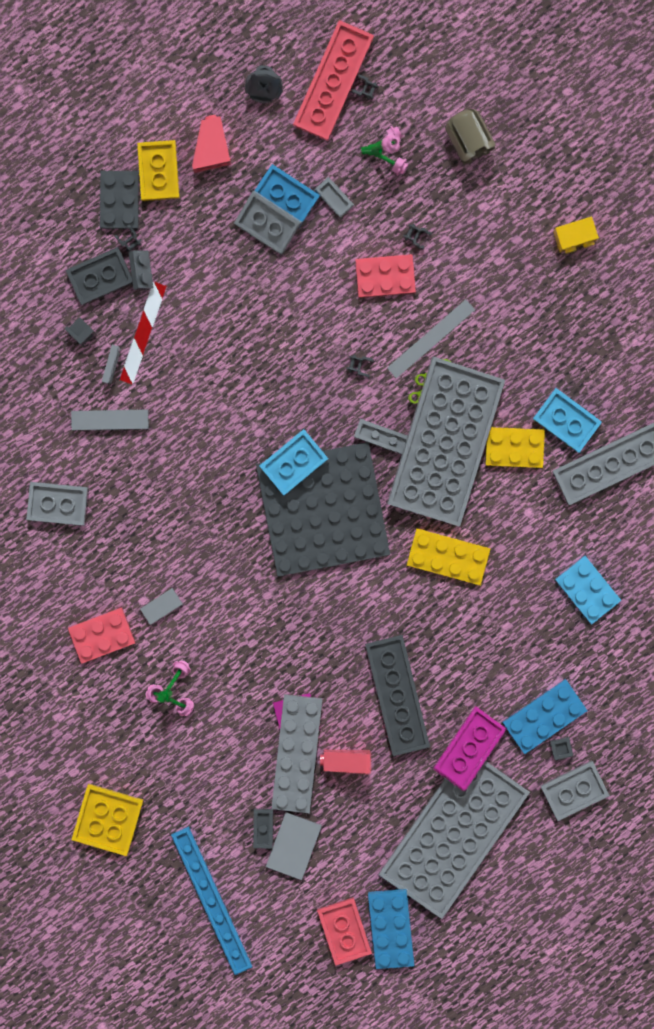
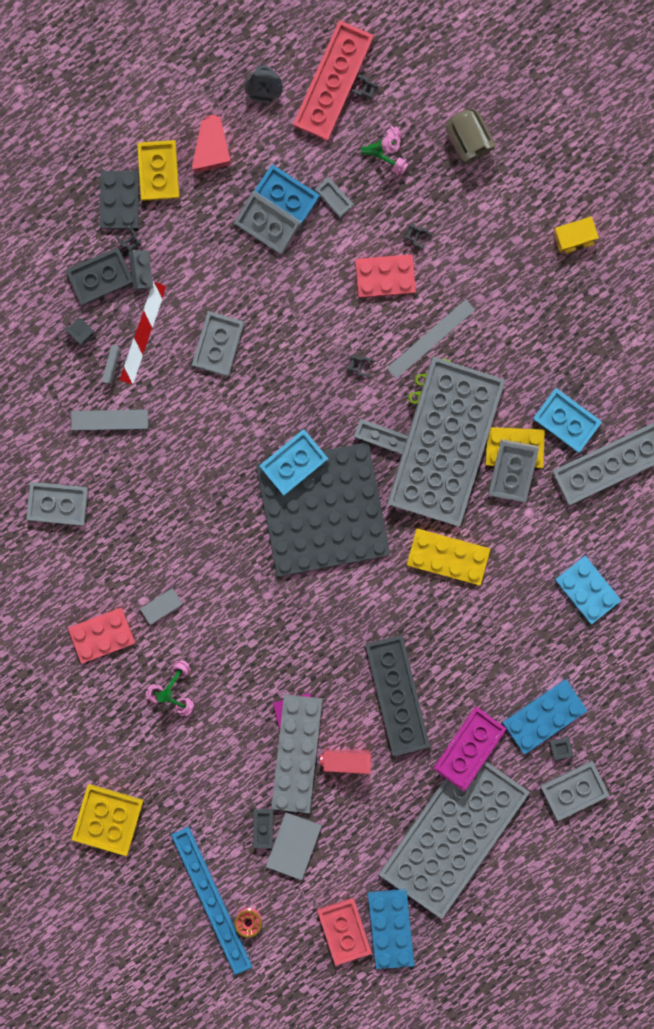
(218, 344): none -> light grey tile
(241, 926): none -> coral wheel
(513, 470): none -> light grey plate

